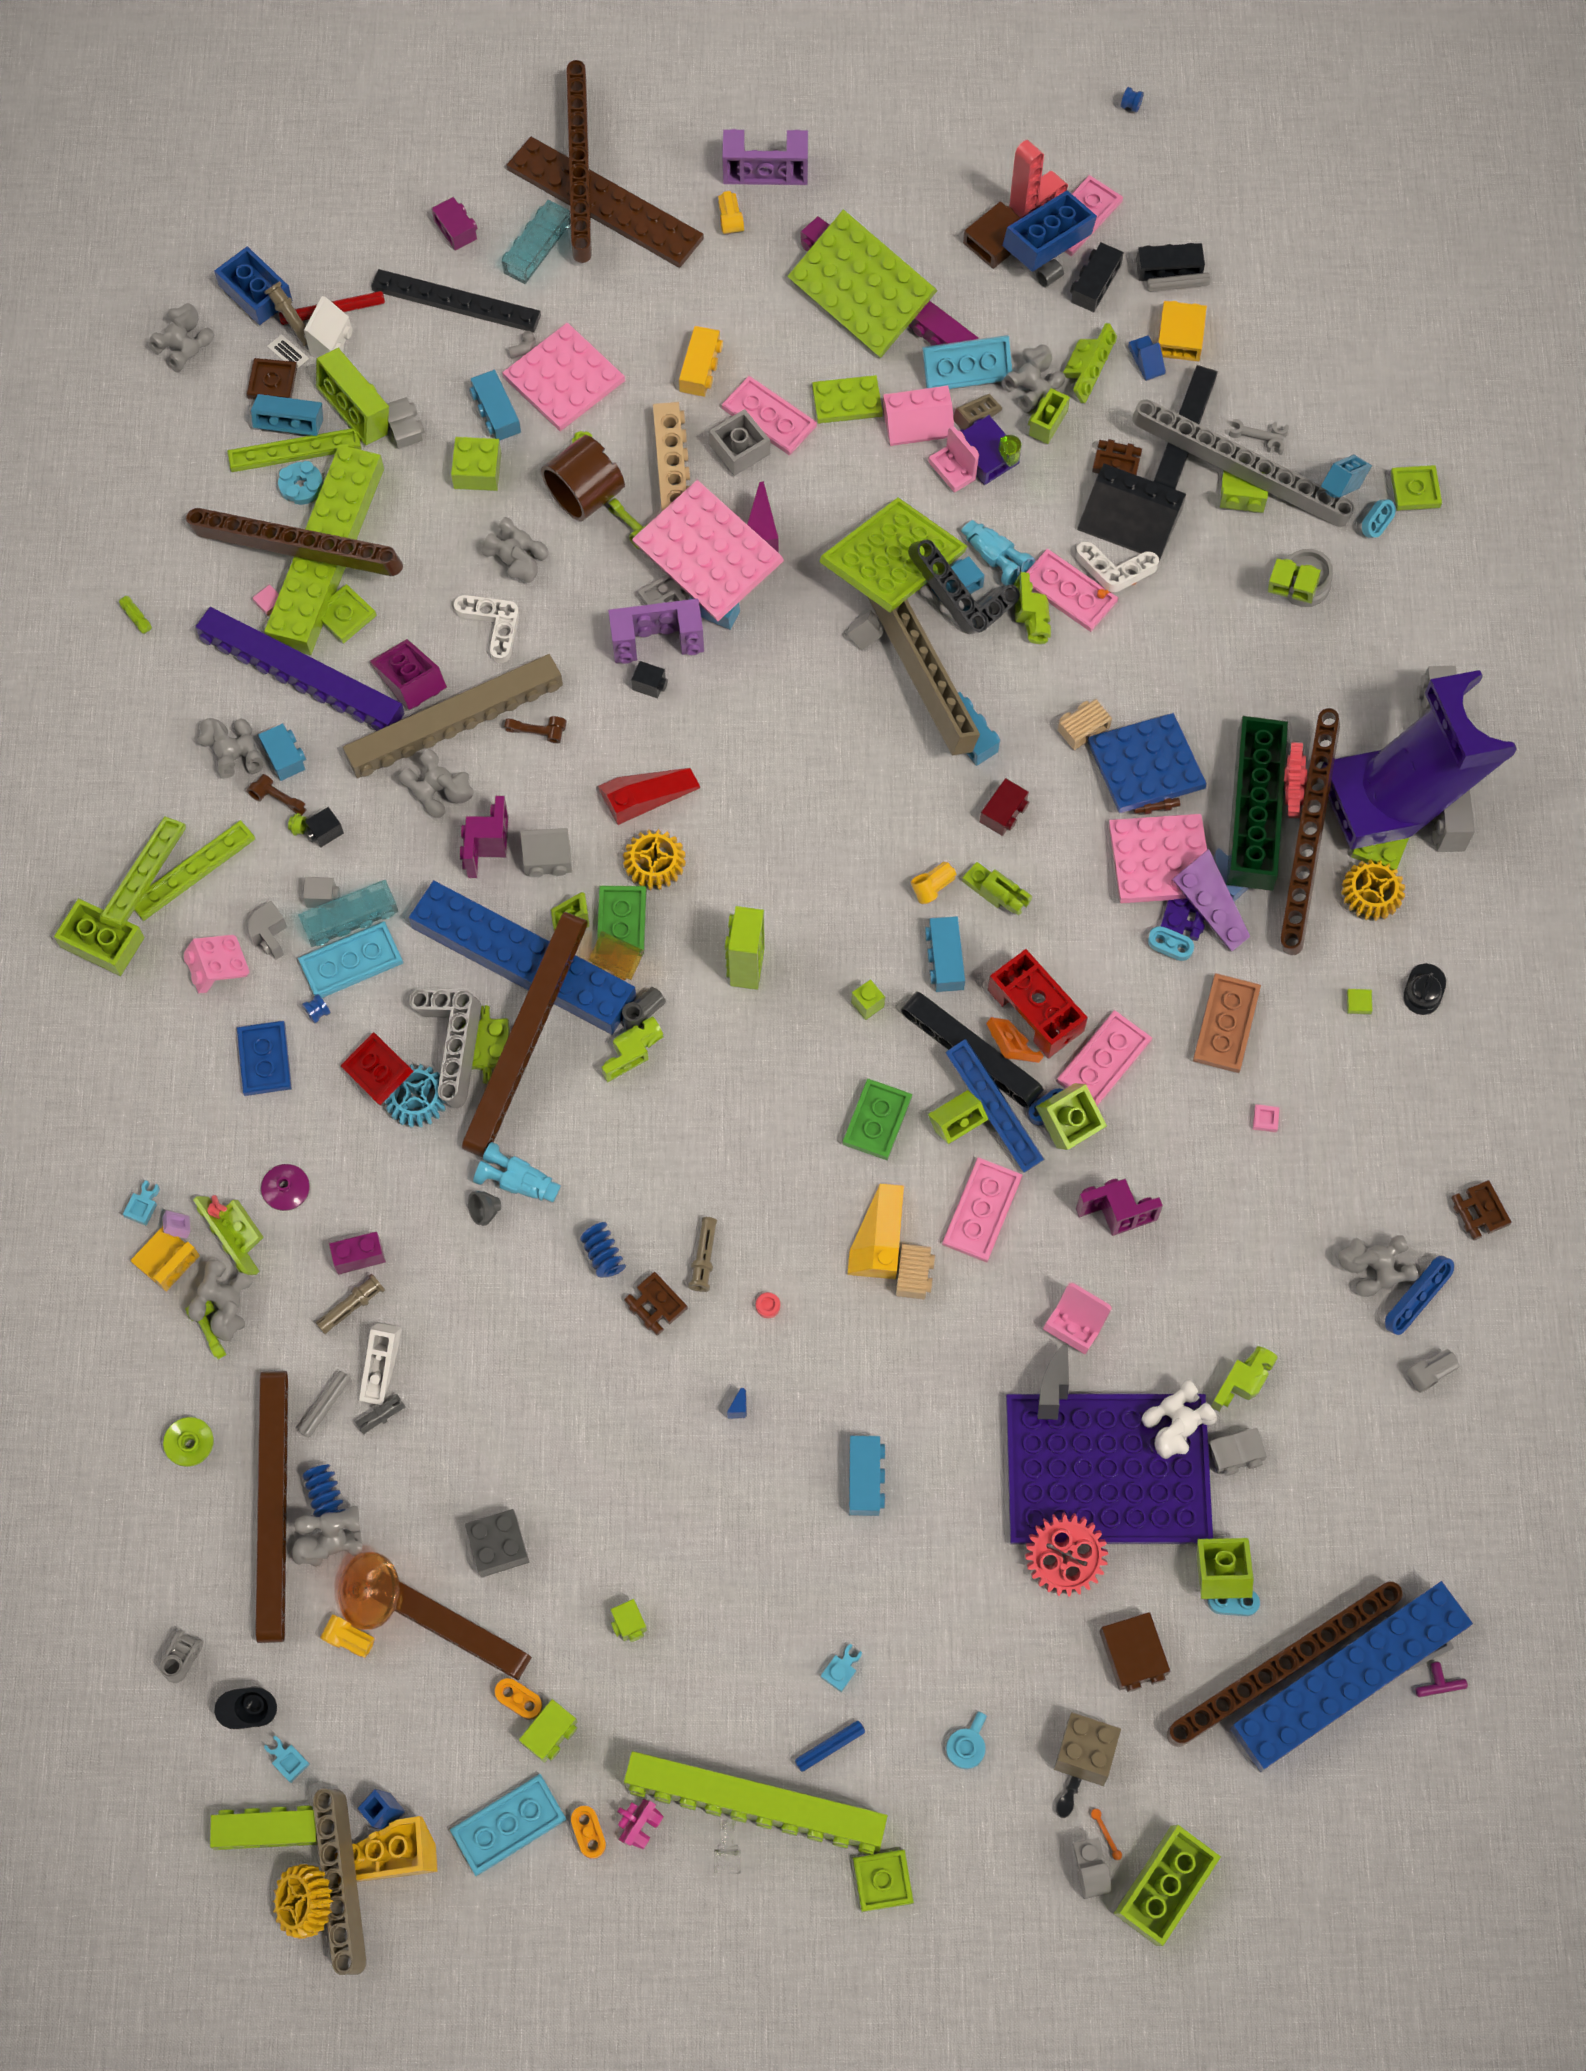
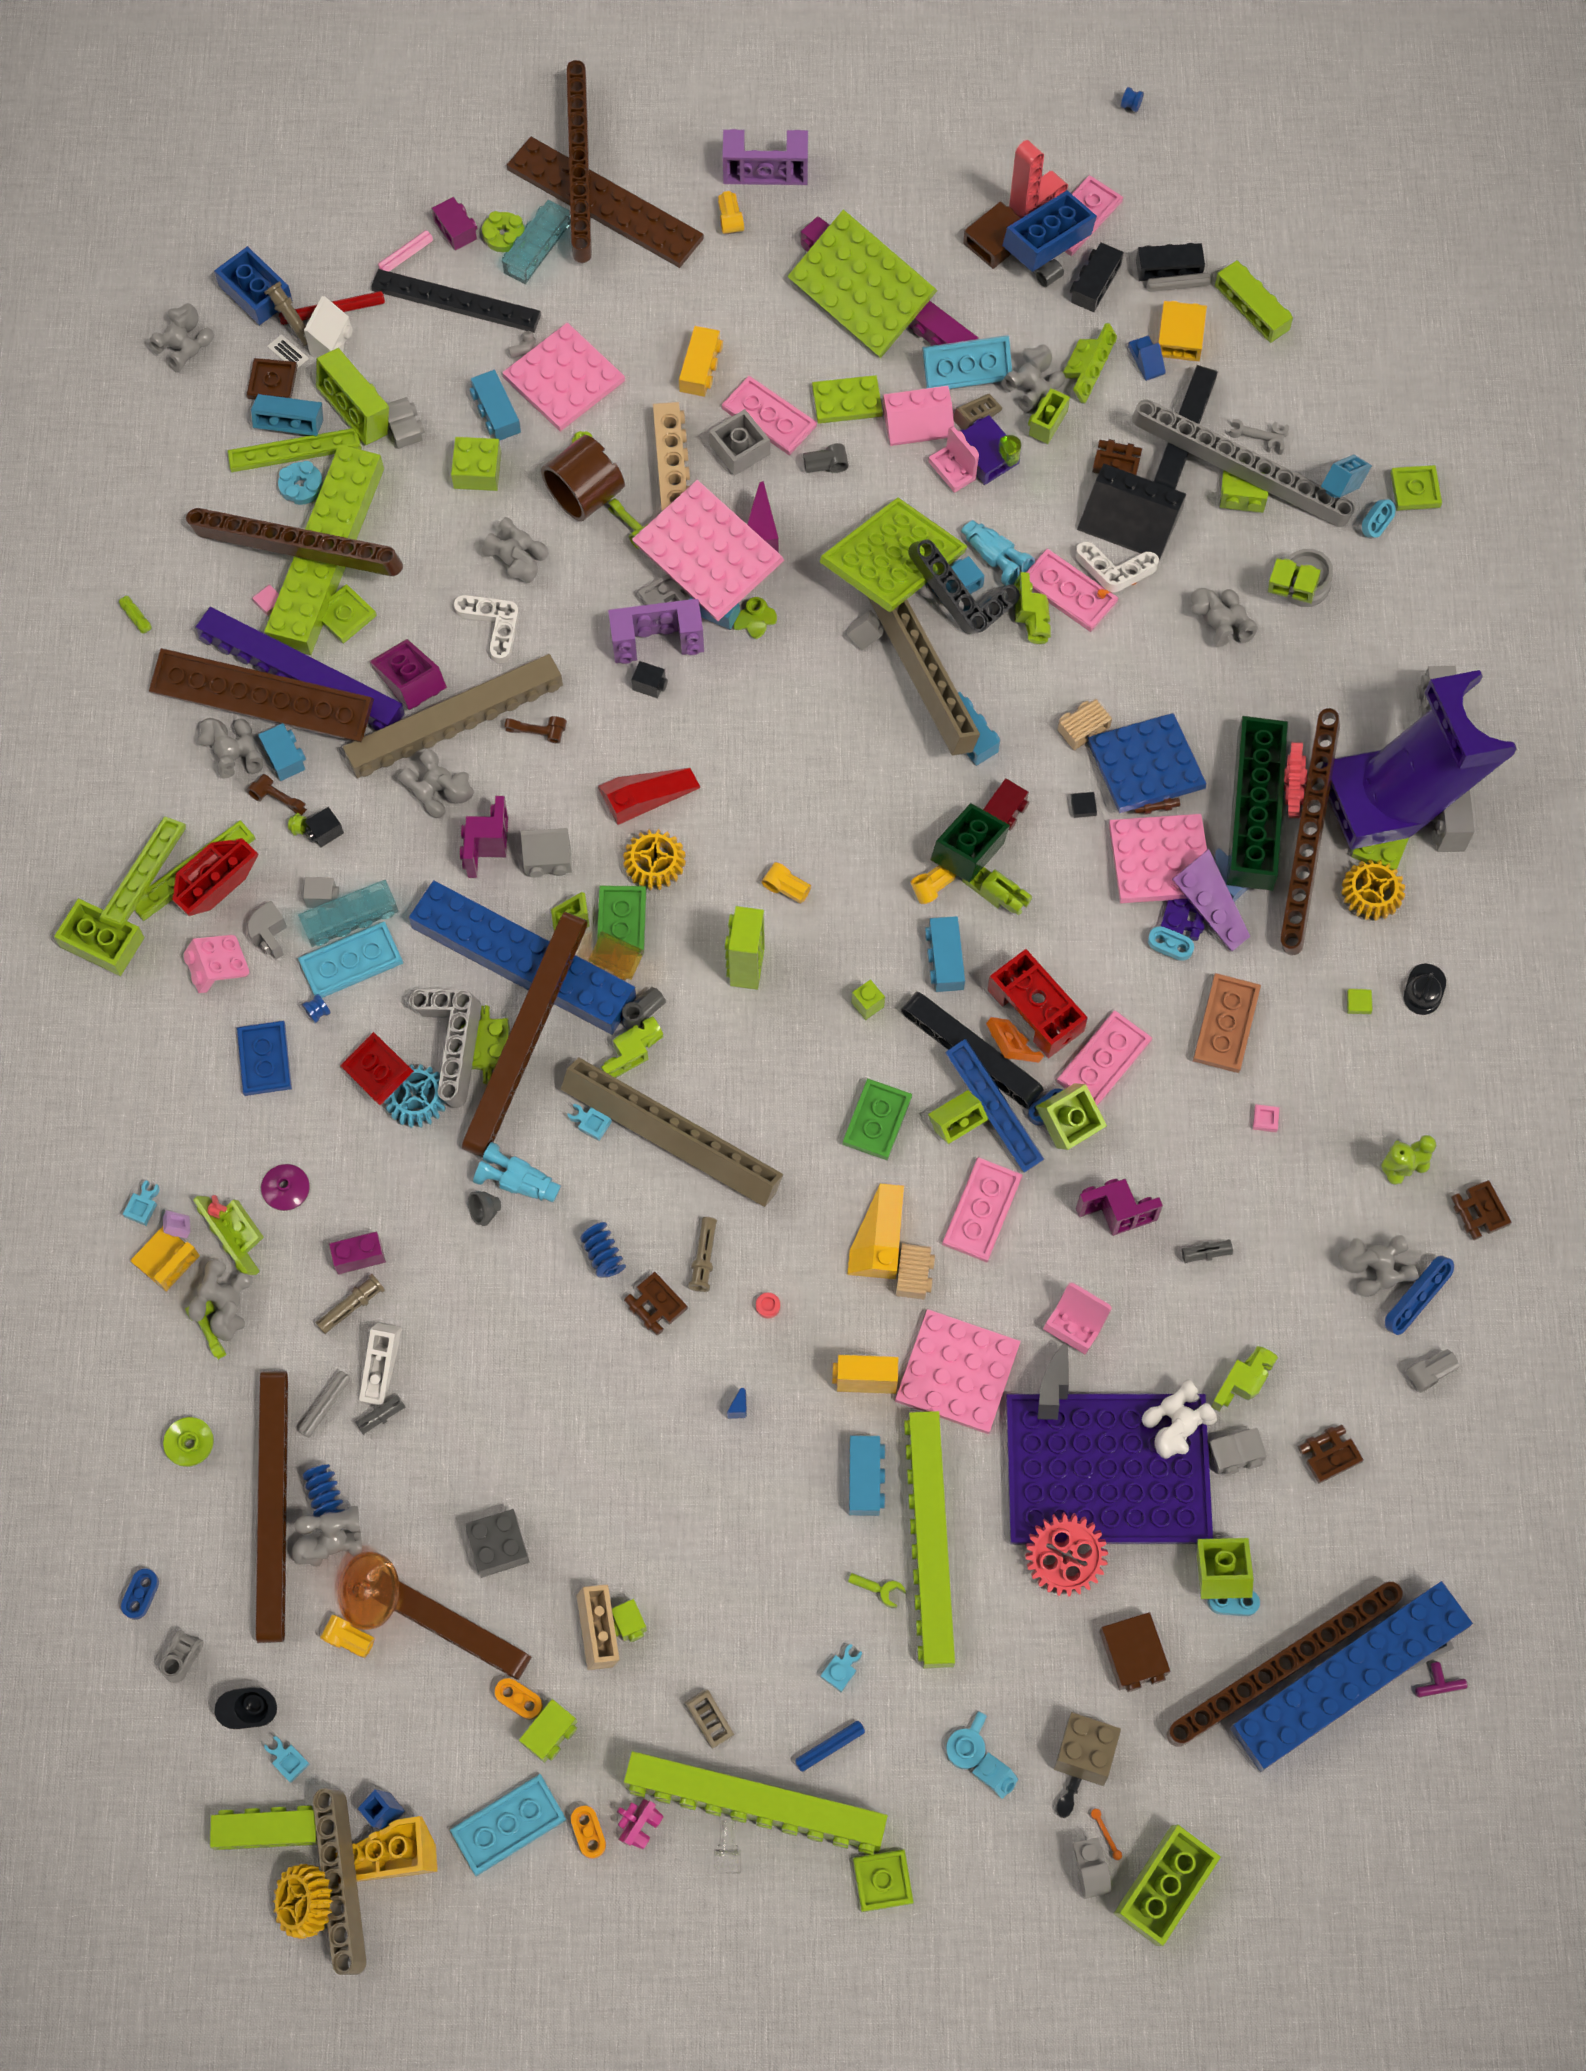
(138, 1594): none -> blue plate
(213, 875): none -> red wedge
(261, 695): none -> reddish brown plate
(406, 251): none -> bright pink axle
(499, 221): none -> lime plate
(591, 1123): none -> medium azure plate
(597, 1627): none -> tan brick
(671, 1131): none -> dark tan brick
(705, 1694): none -> dark tan slope
(757, 620): none -> lime plate
(781, 880): none -> yellow piece
(832, 458): none -> dark grey piece
(866, 1374): none -> yellow brick
(875, 1587): none -> lime piece
(931, 1540): none -> lime brick
(958, 1371): none -> bright pink plate
(970, 842): none -> dark green brick
(996, 1775): none -> medium azure bracket
(1083, 804): none -> black tile
(1207, 1251): none -> dark grey pin
(1222, 618): none -> light grey animal
(1254, 301): none -> lime brick
(1334, 1460): none -> reddish brown plate
(1404, 1159): none -> lime animal

